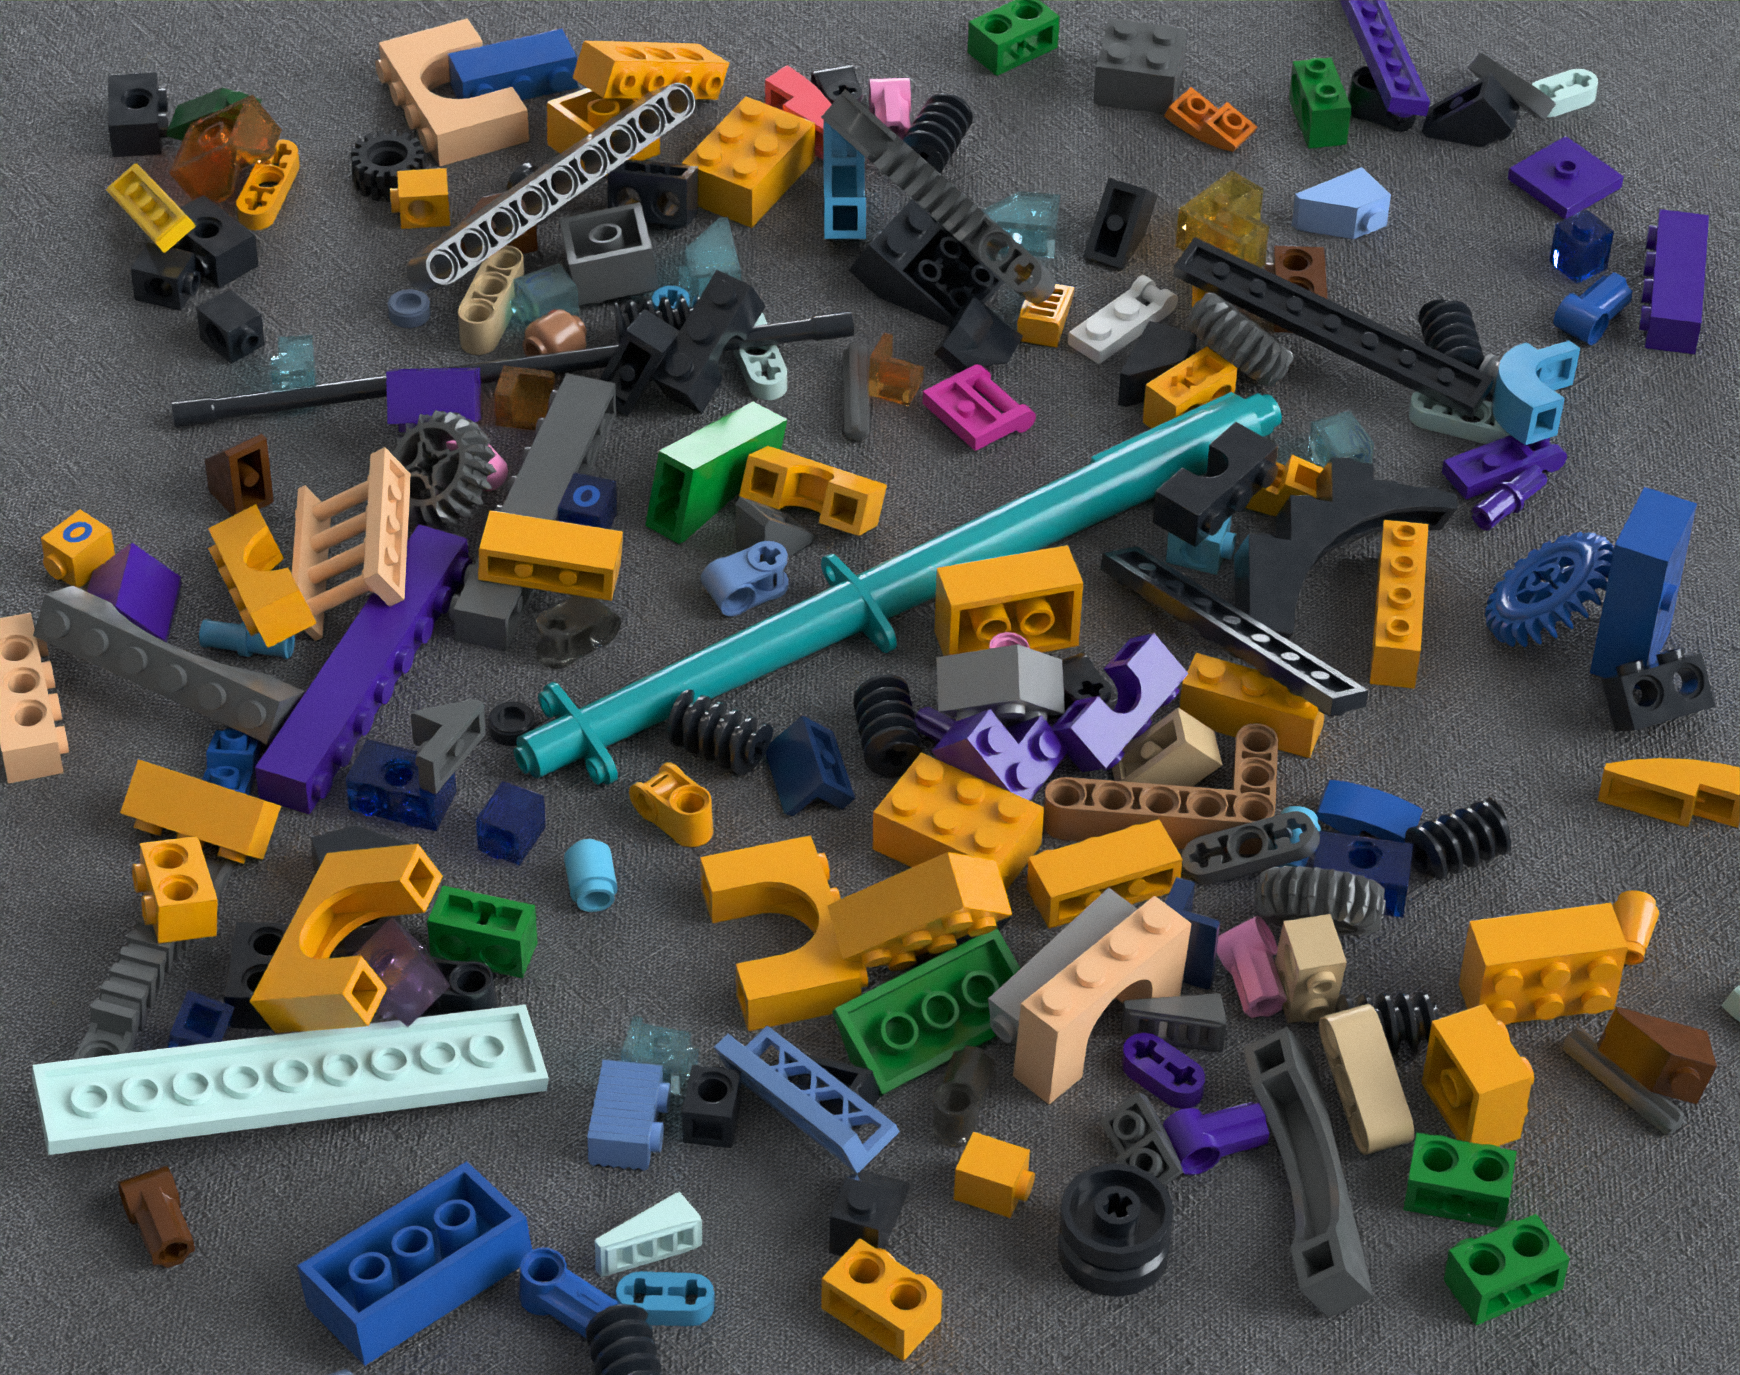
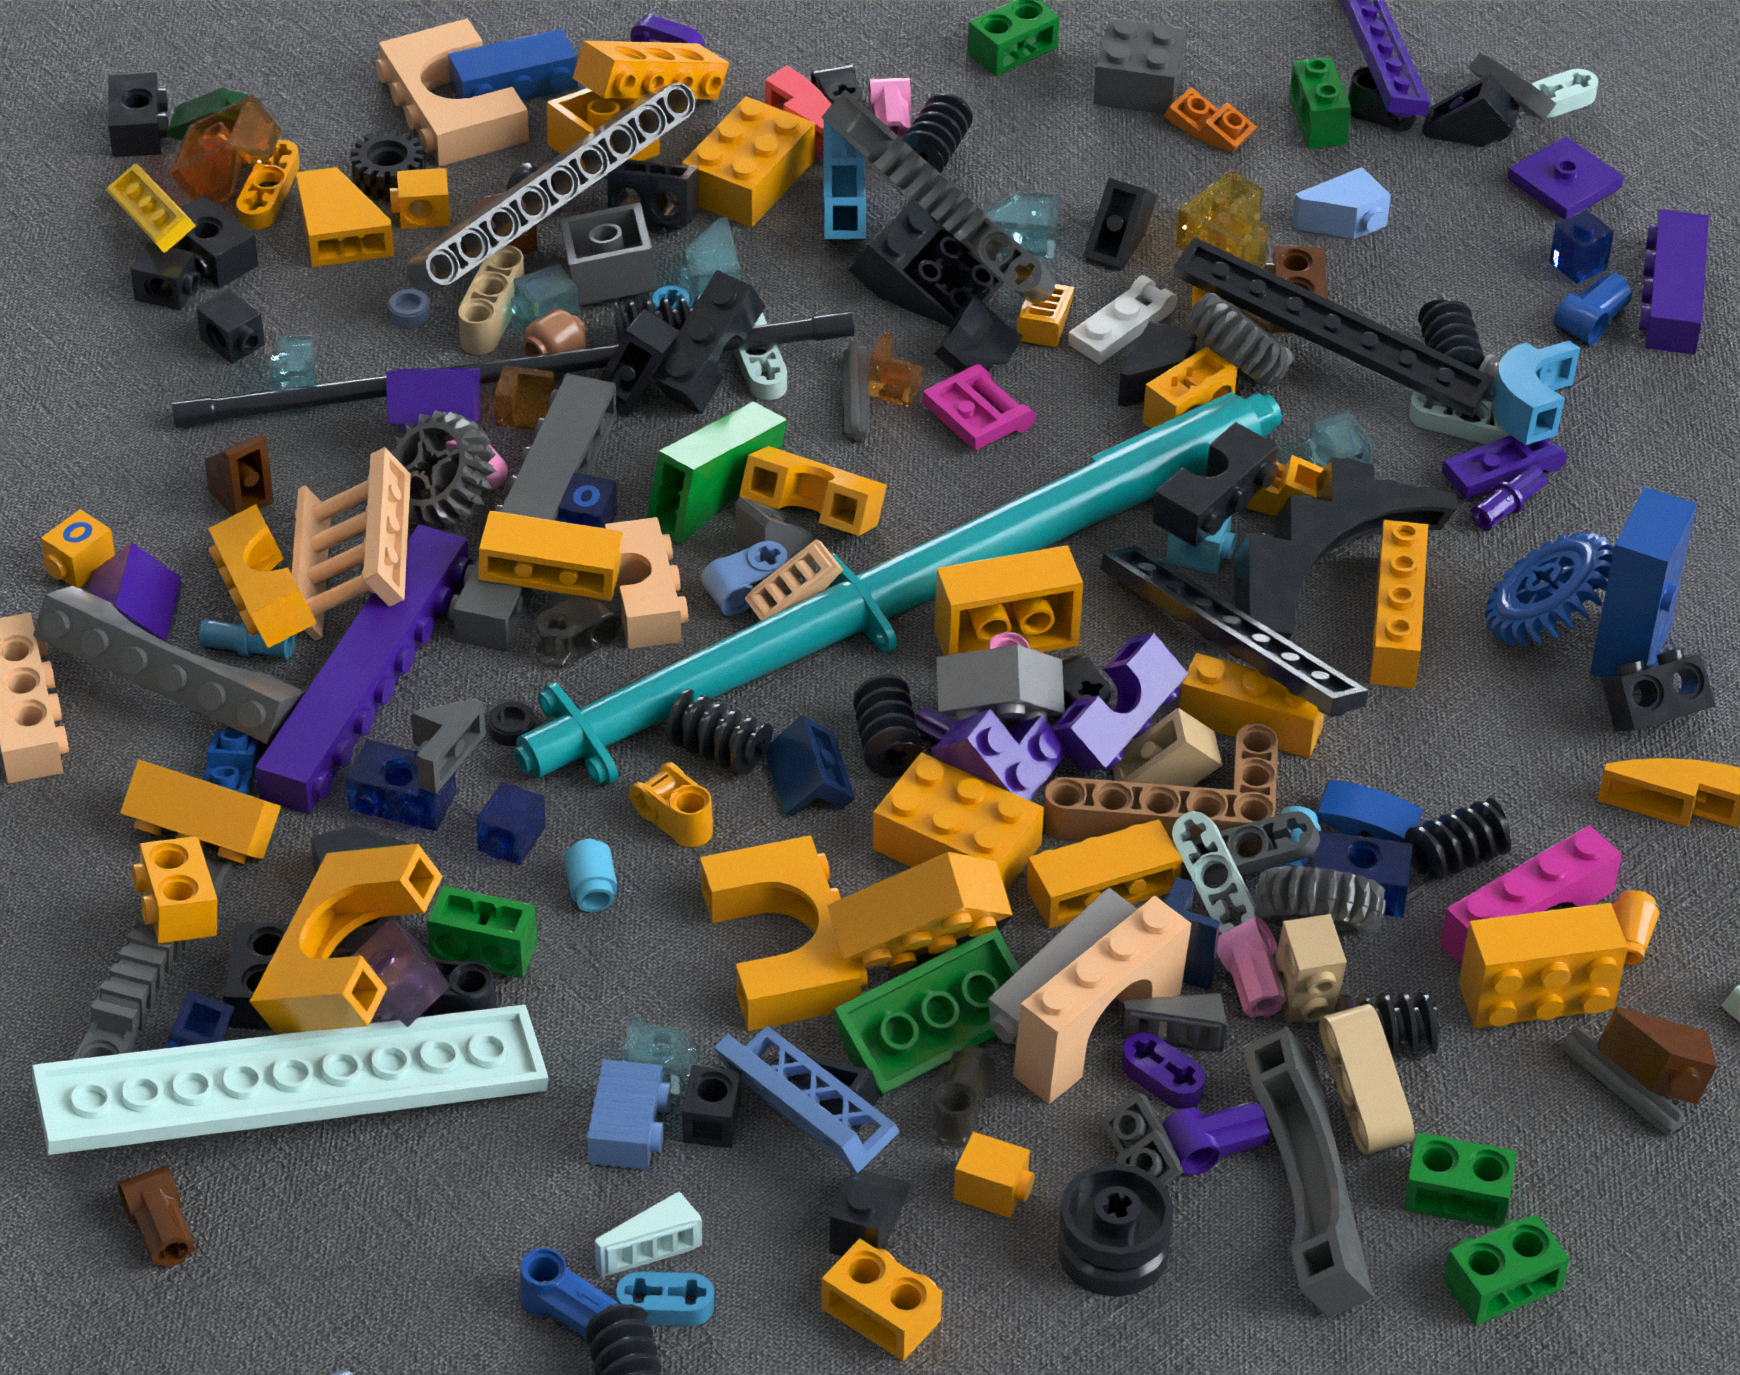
(341, 220): none -> light orange slope
(415, 1262): blue brick -> none
(650, 604): none -> light nougat arch
(661, 30): none -> dark purple beam
(774, 587): none -> light nougat slope
(1189, 851): none -> light aqua beam
(1477, 1077): light orange brick -> none
(1572, 871): none -> dark pink arch

